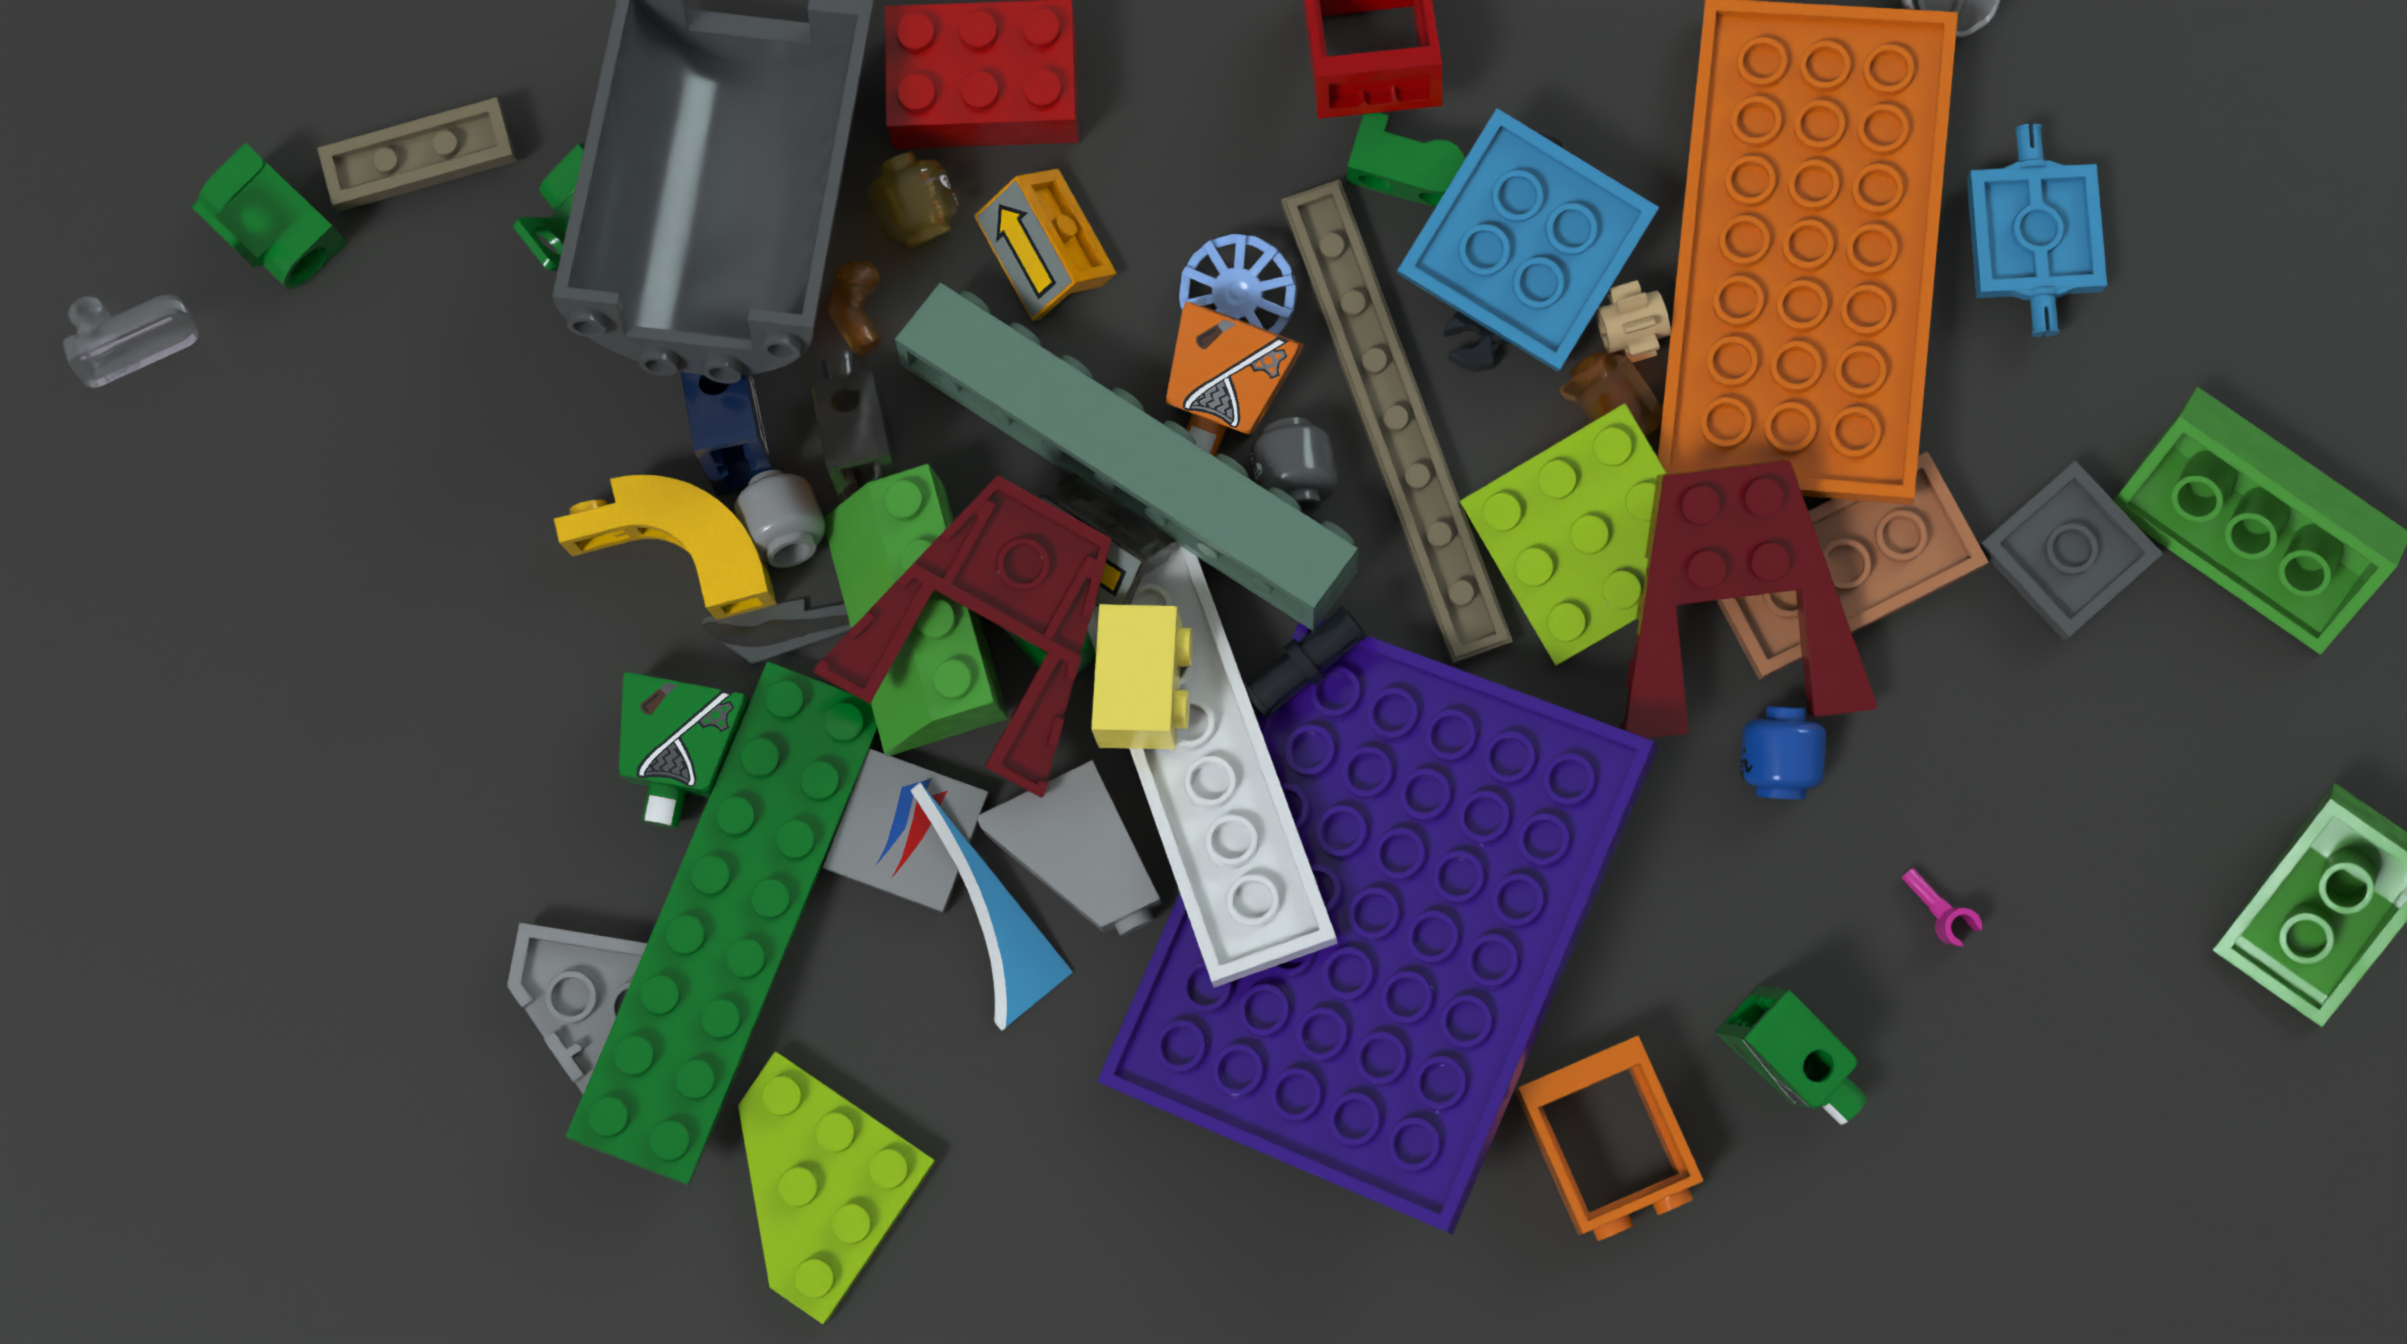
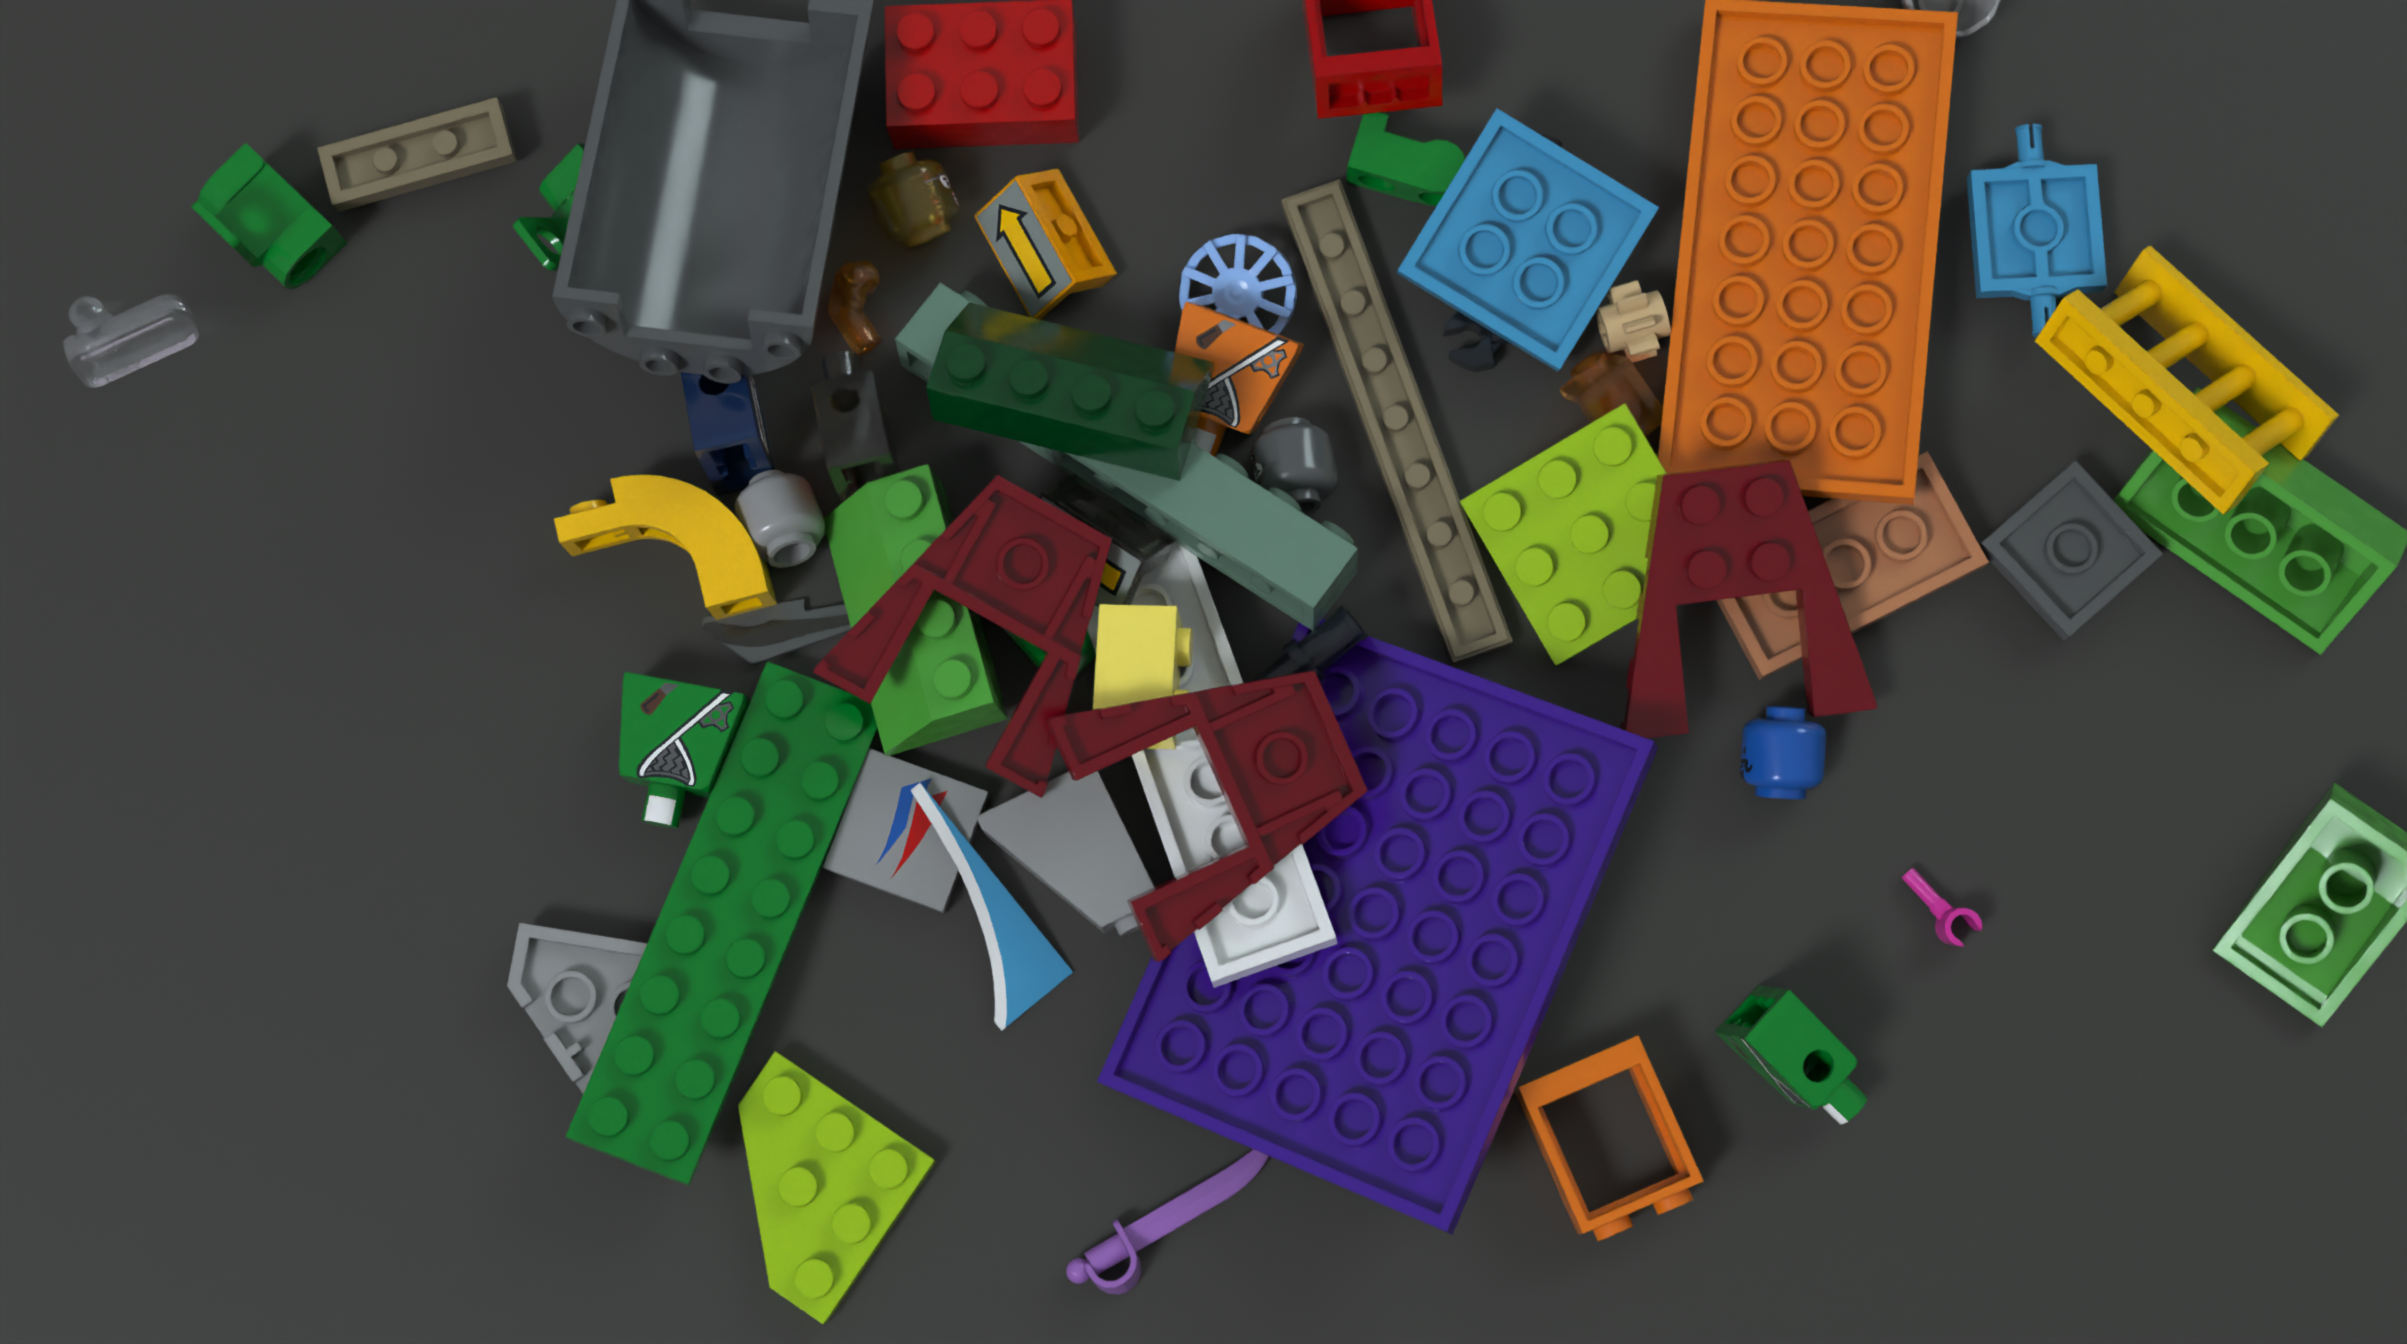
(1068, 390): none -> dark green slope
(1160, 1223): none -> medium lavender sword
(1274, 762): none -> dark red wing
(2158, 406): none -> yellow fence

